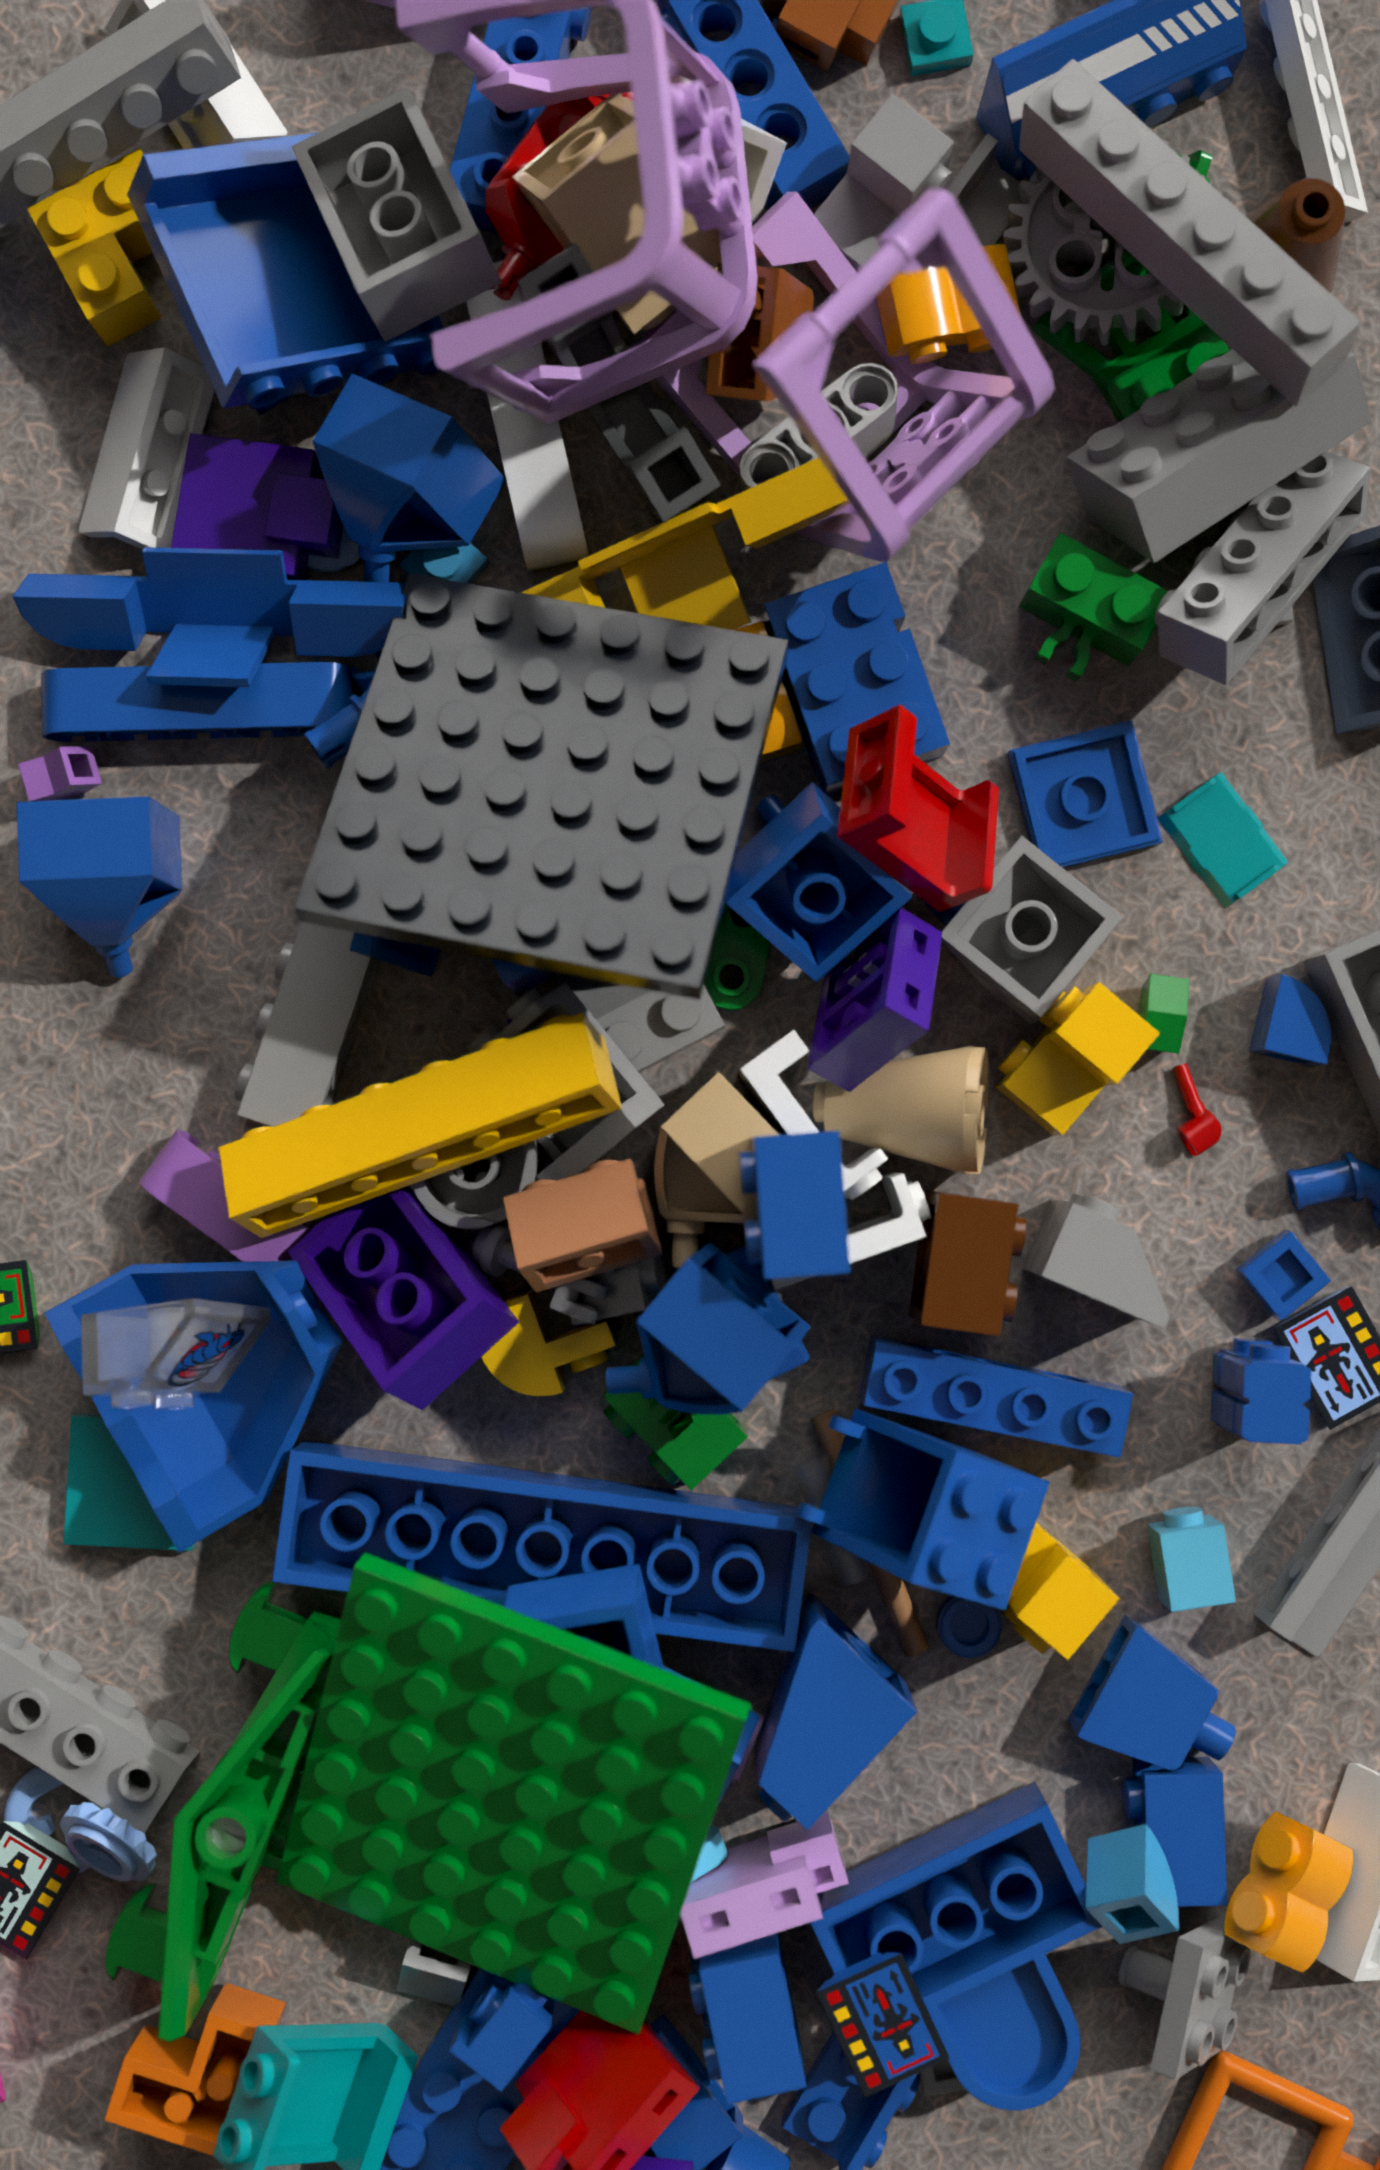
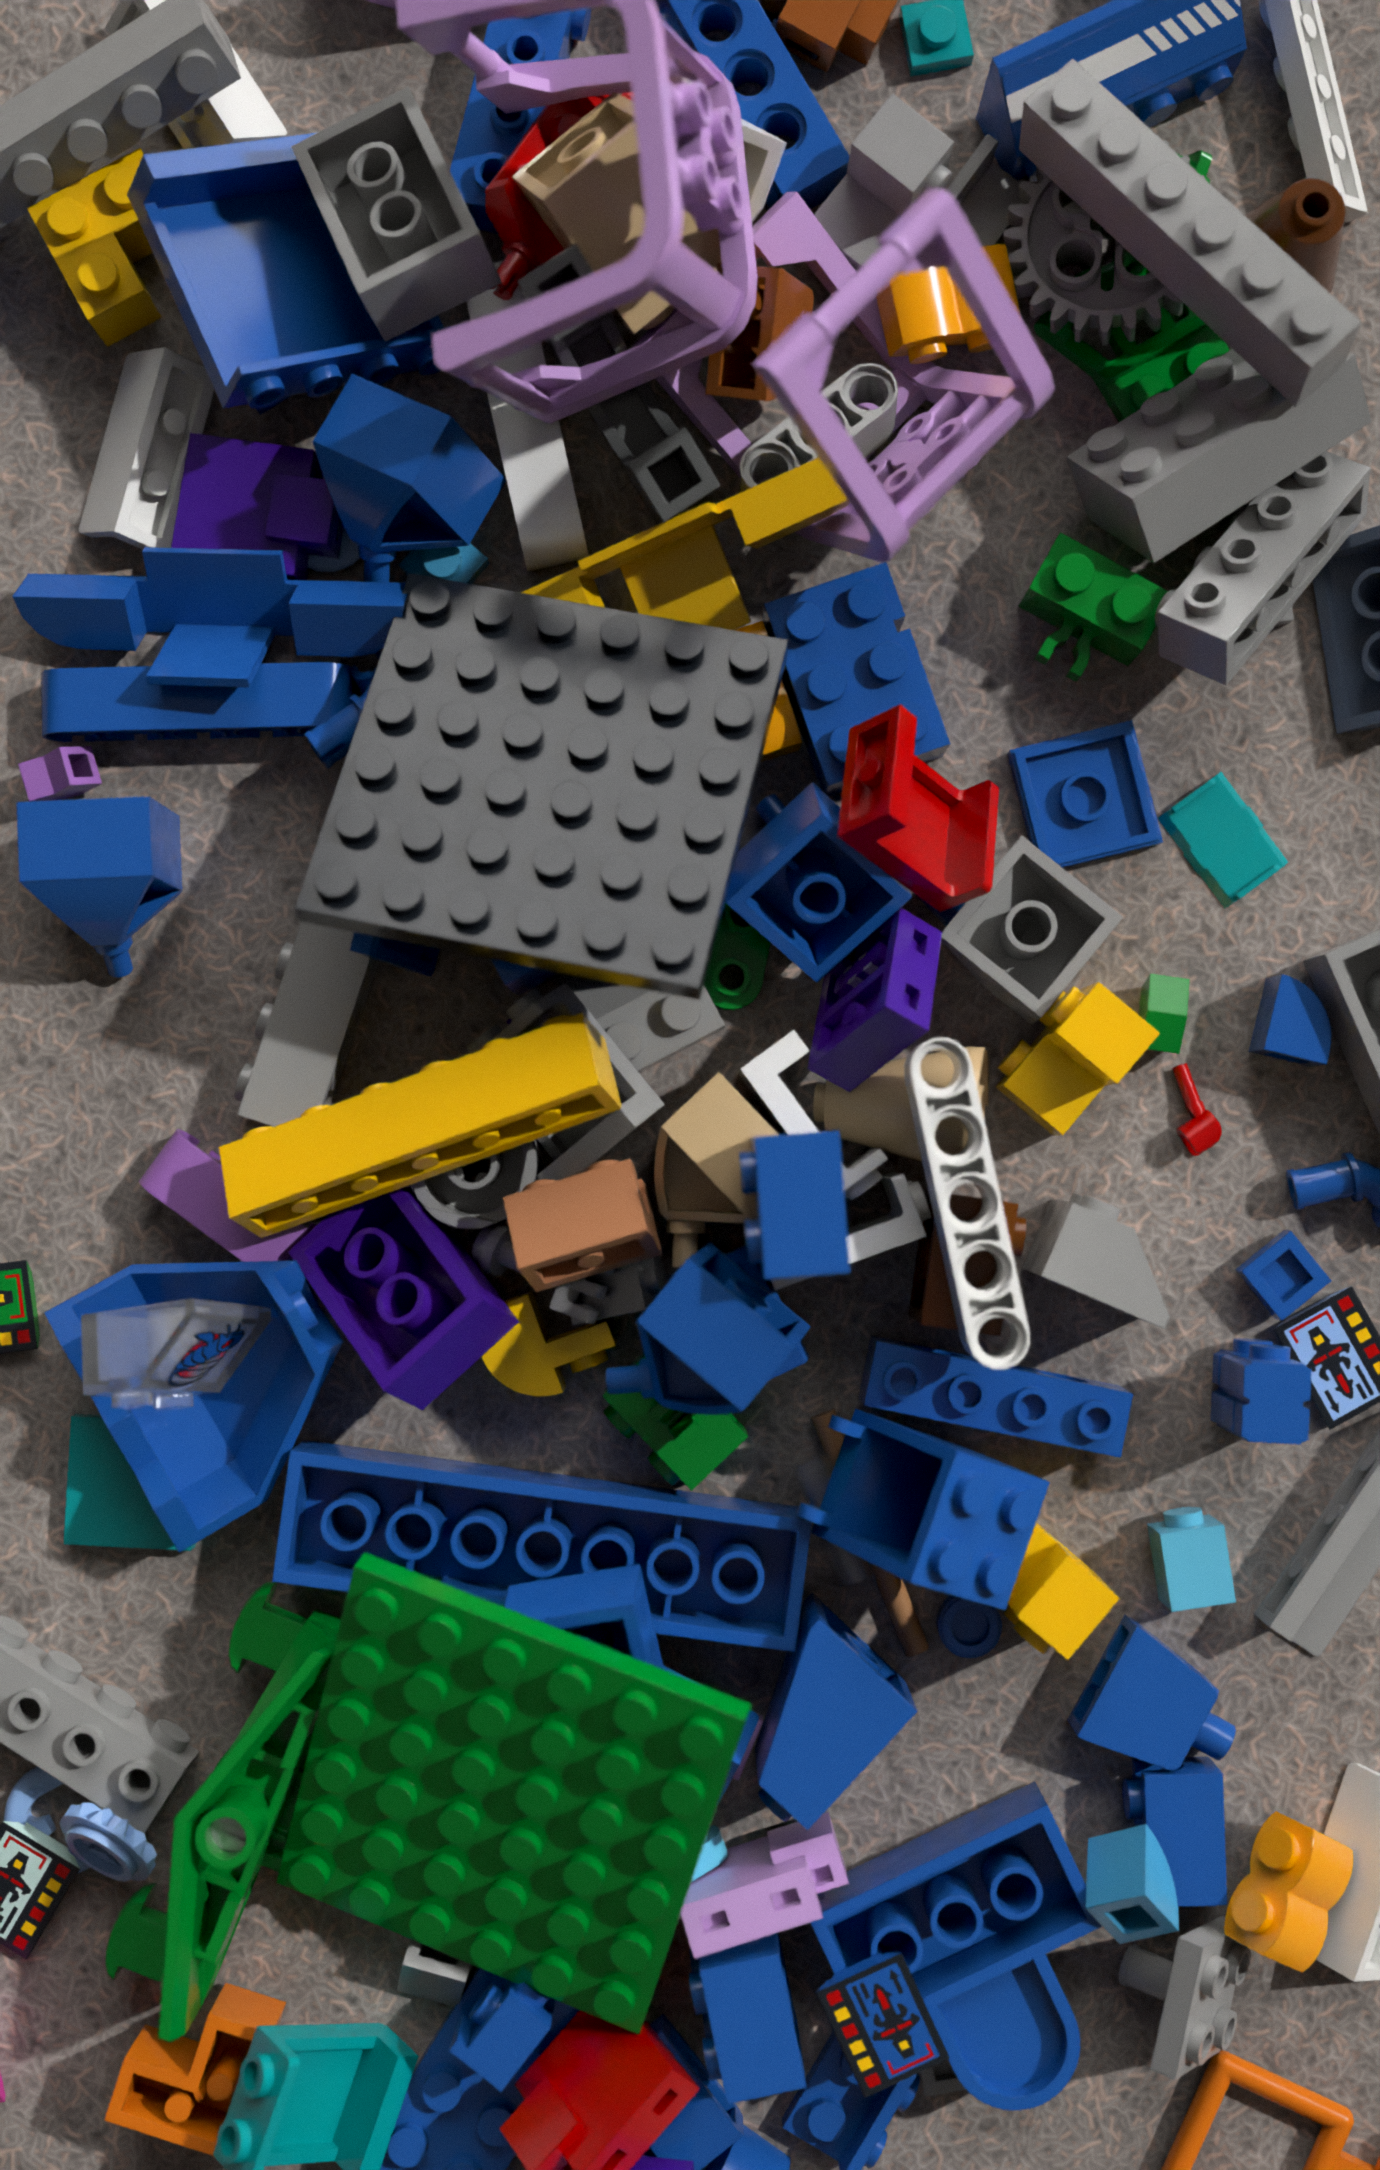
(988, 1228): none -> white beam

